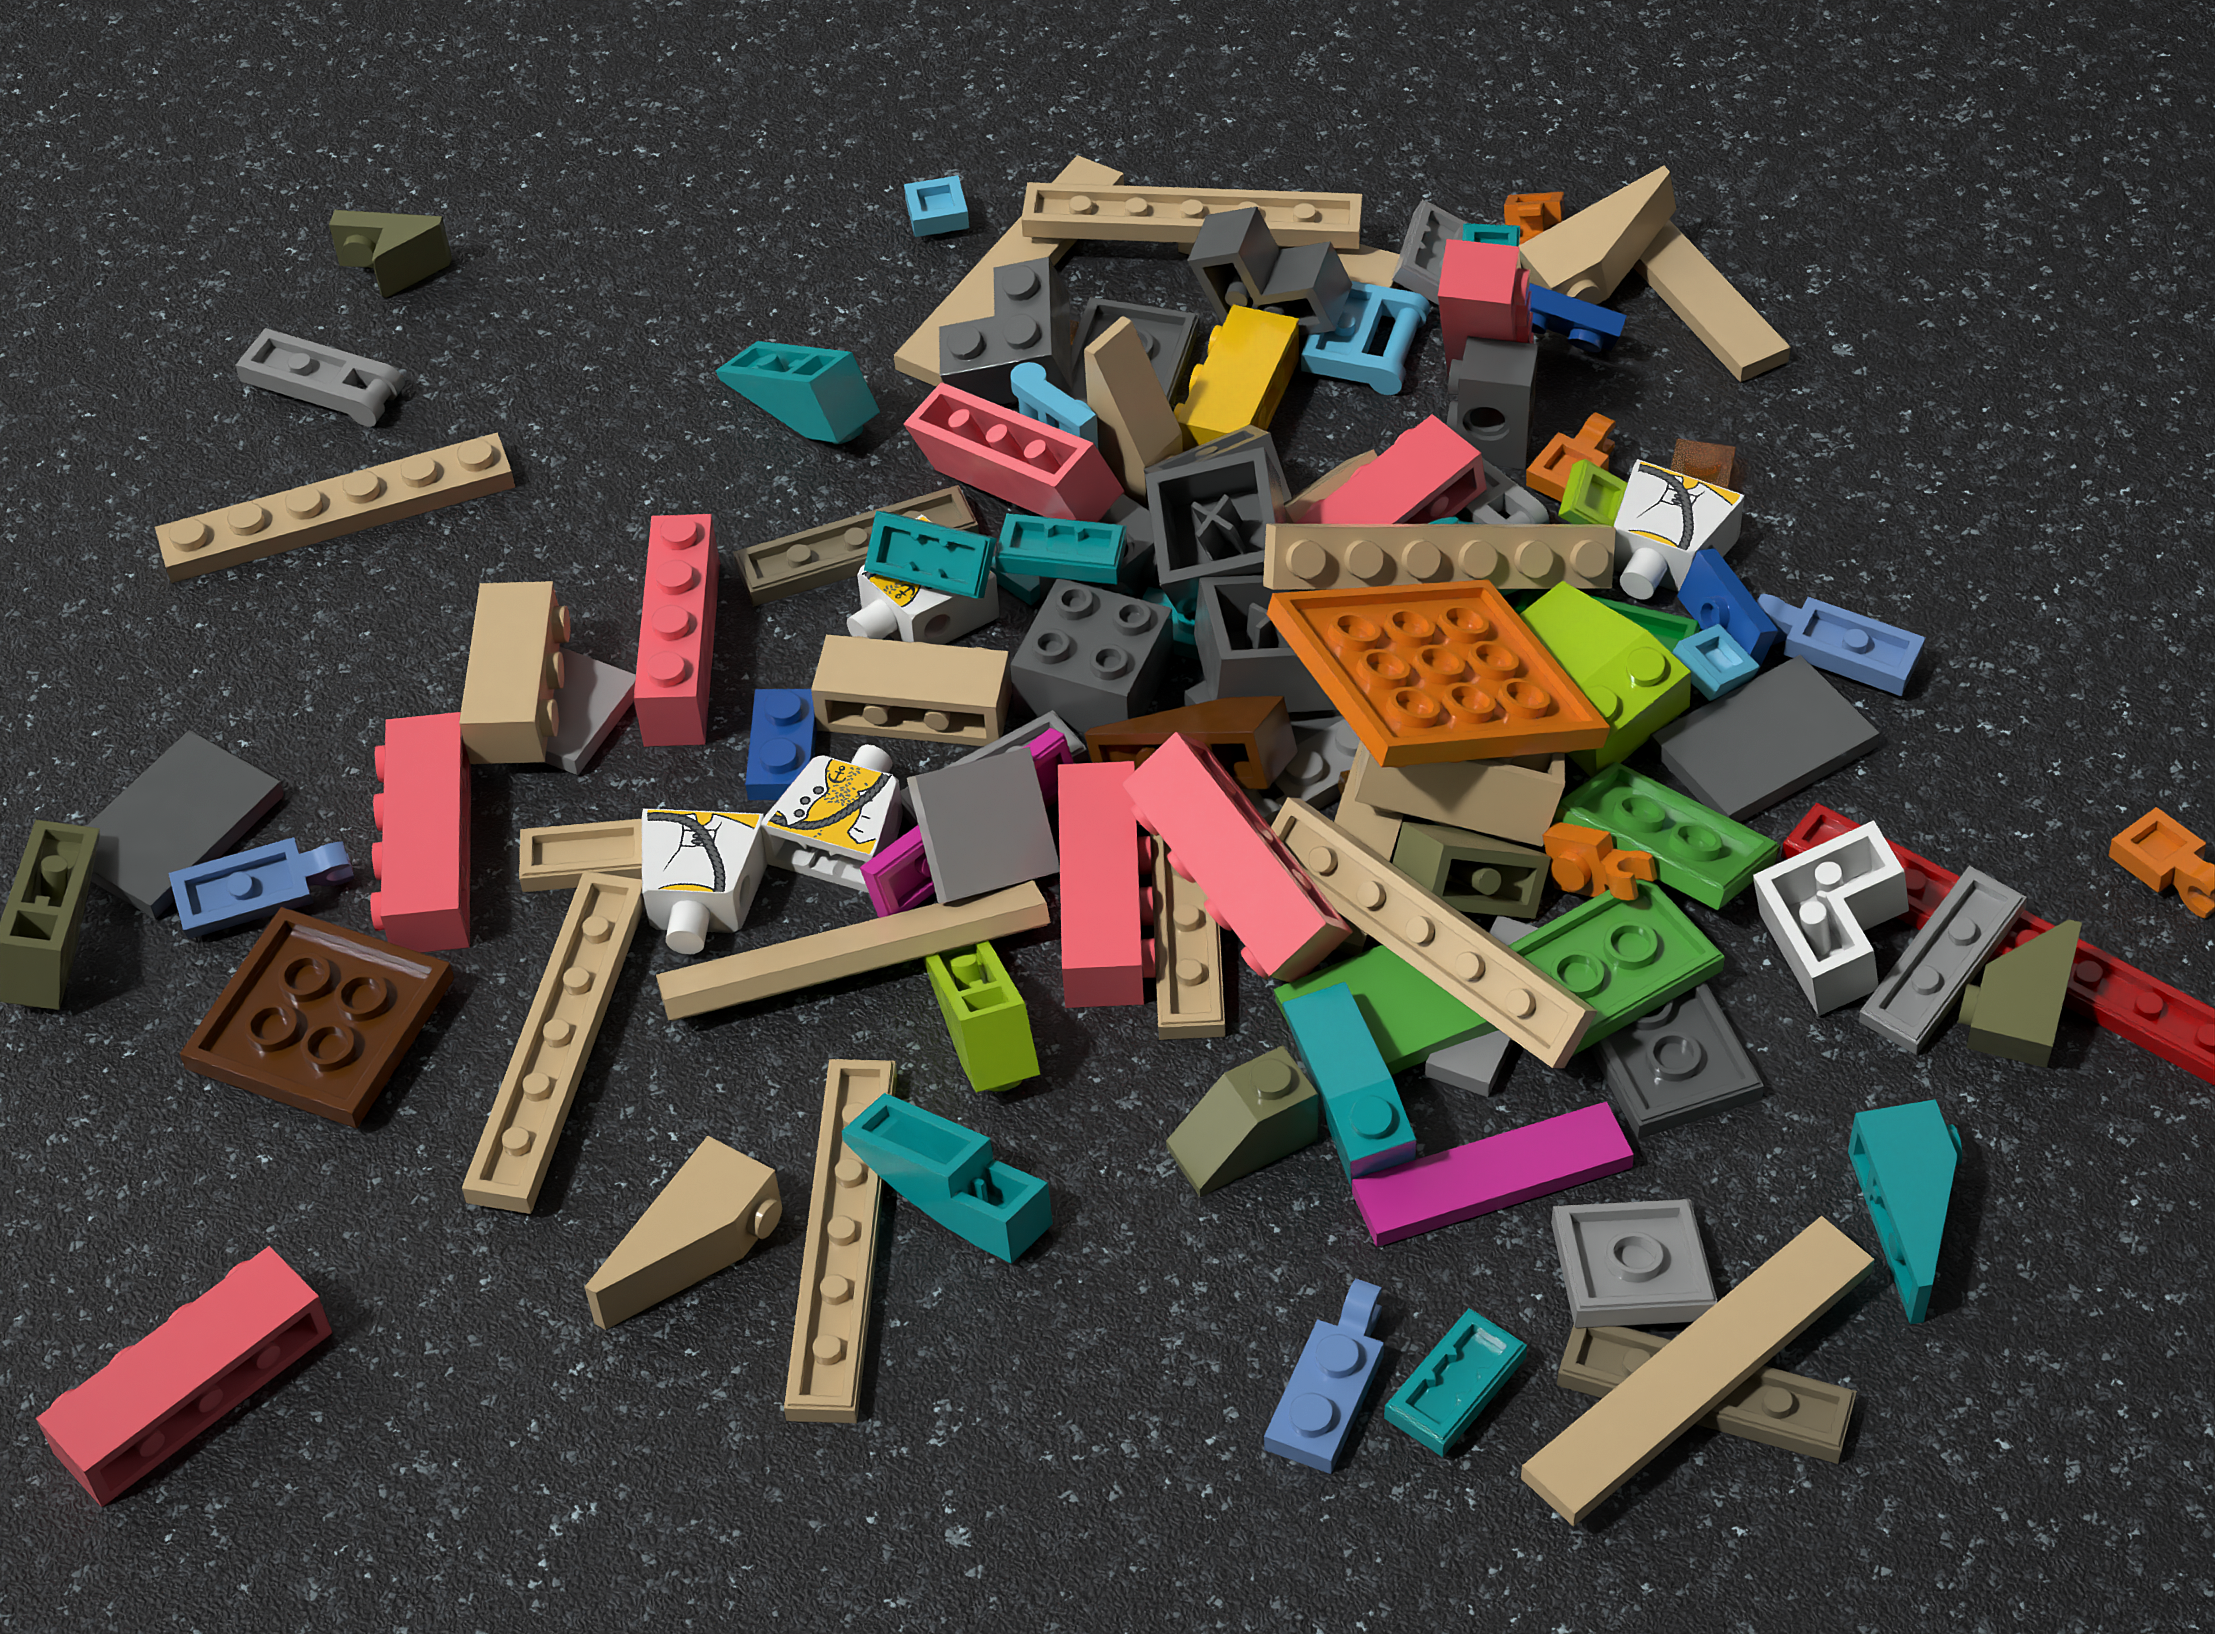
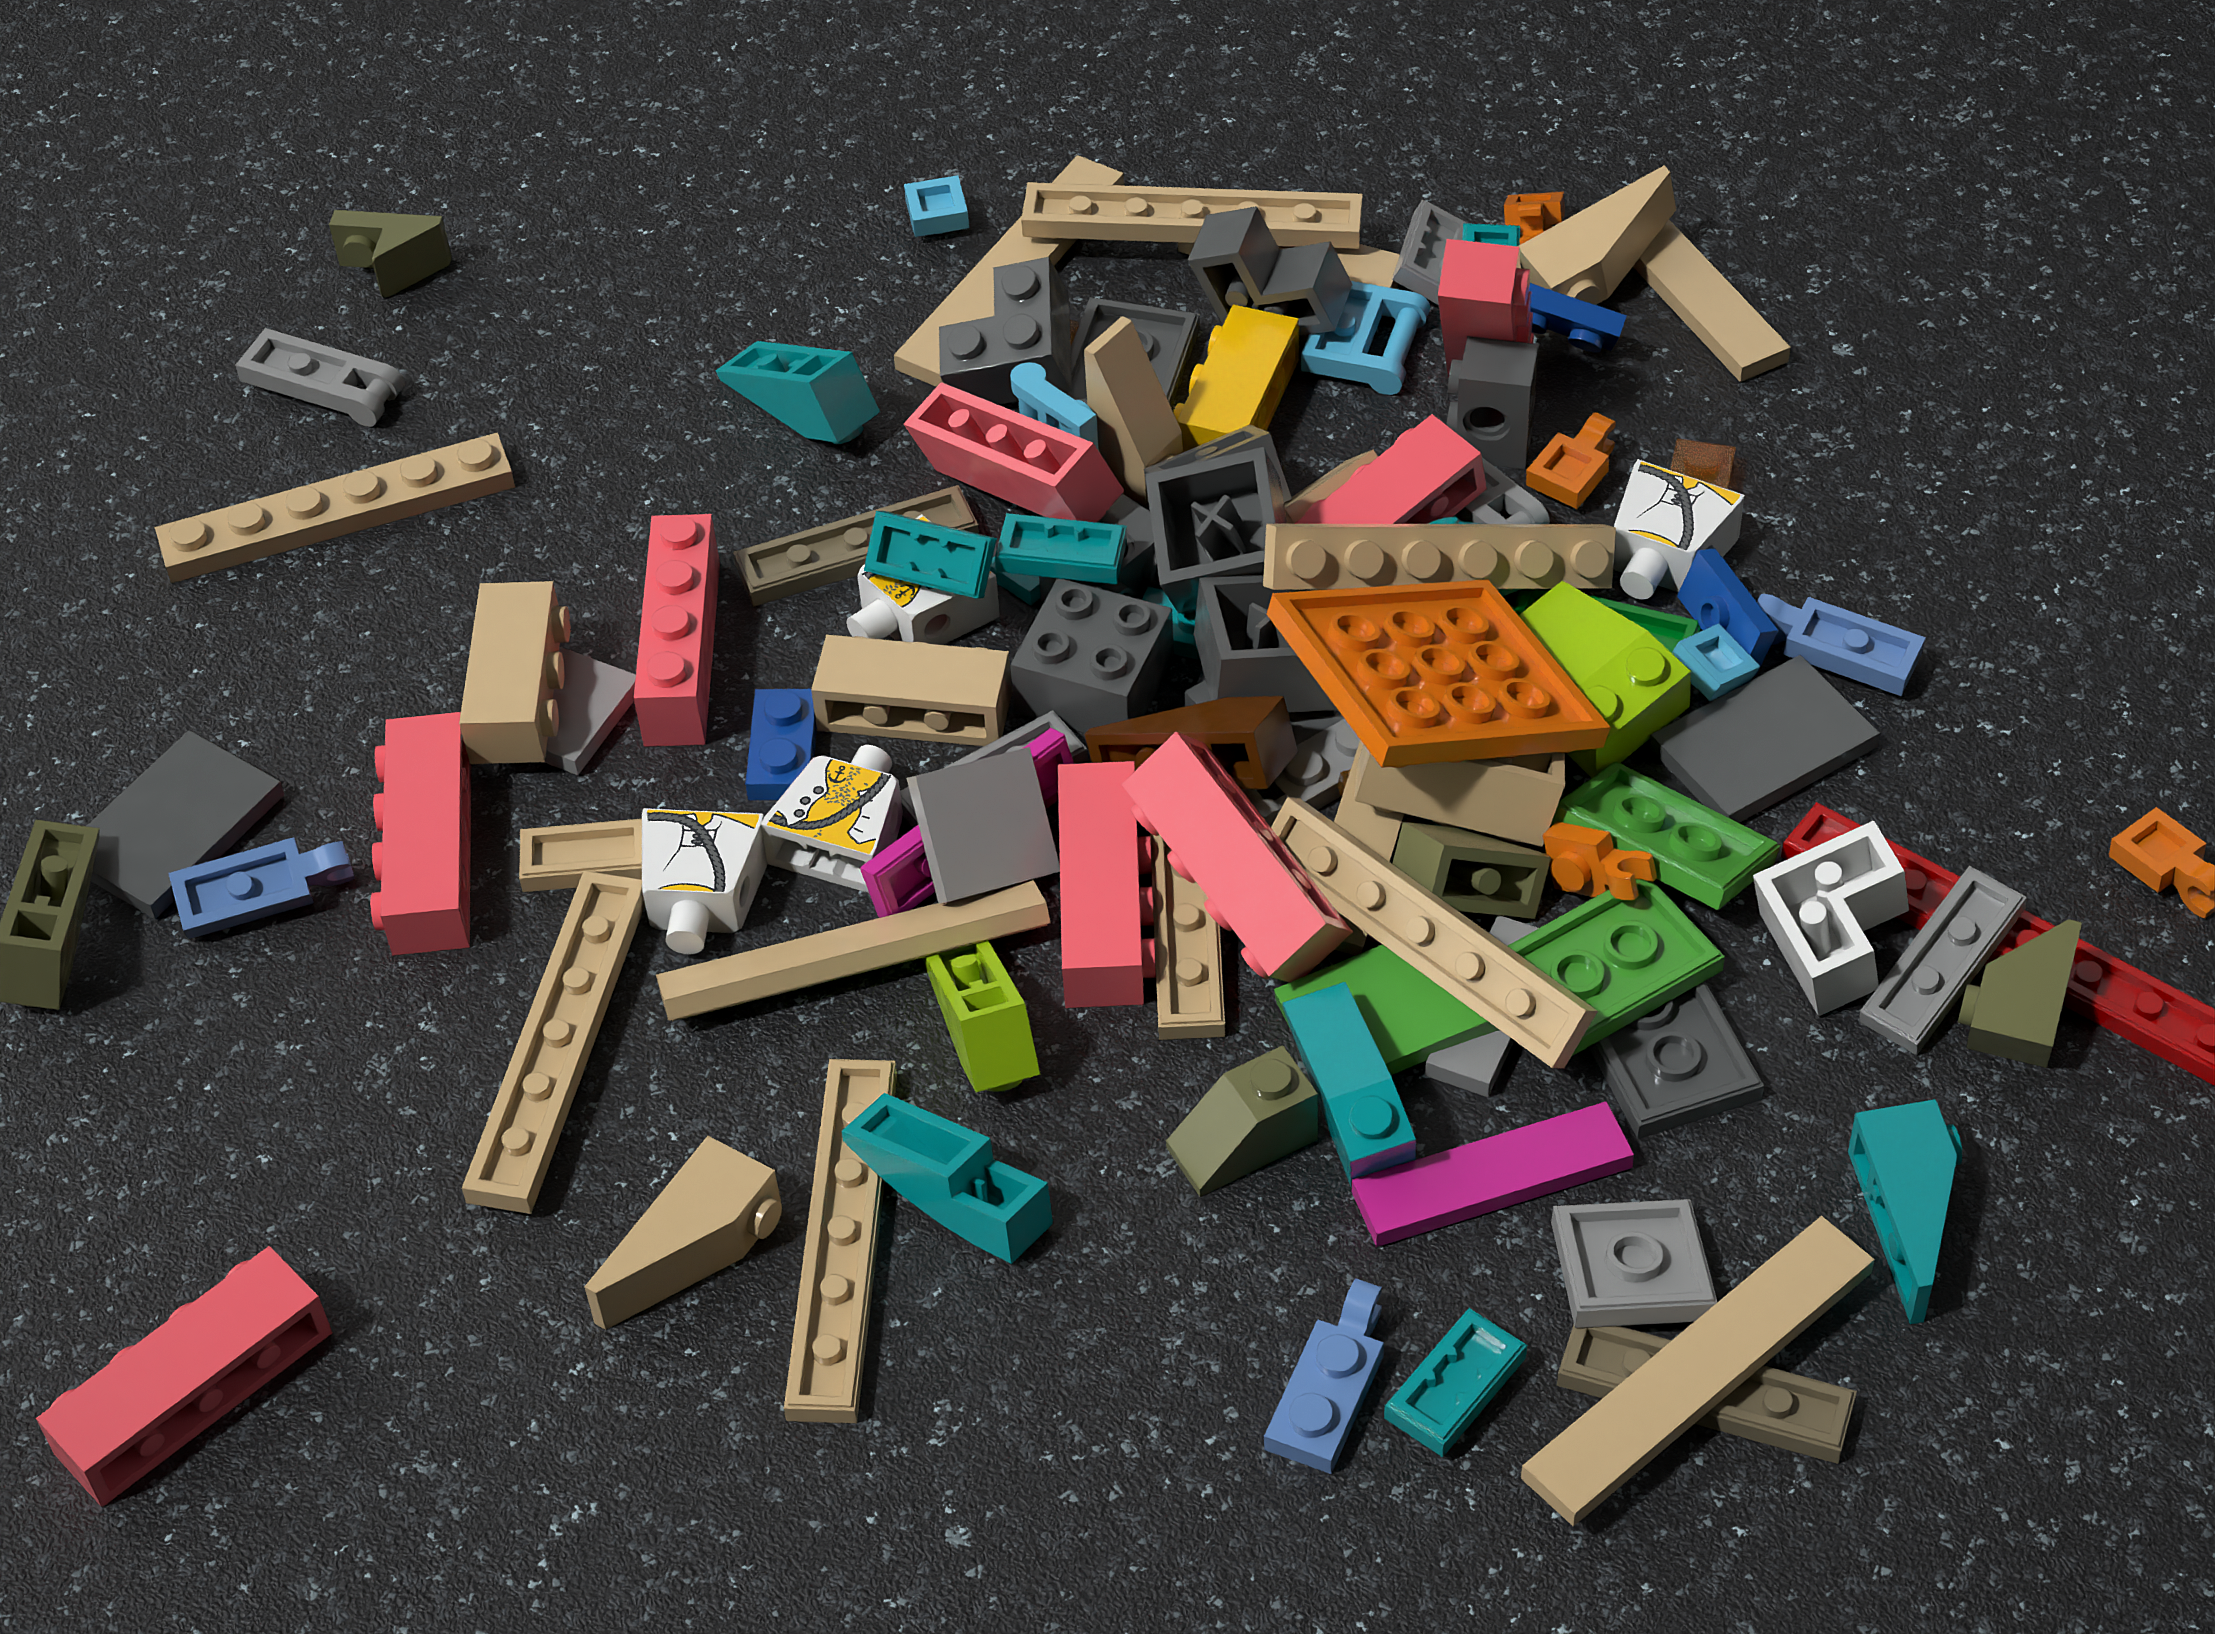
(317, 1017): reddish brown plate -> none
(1591, 495): lime tile -> none

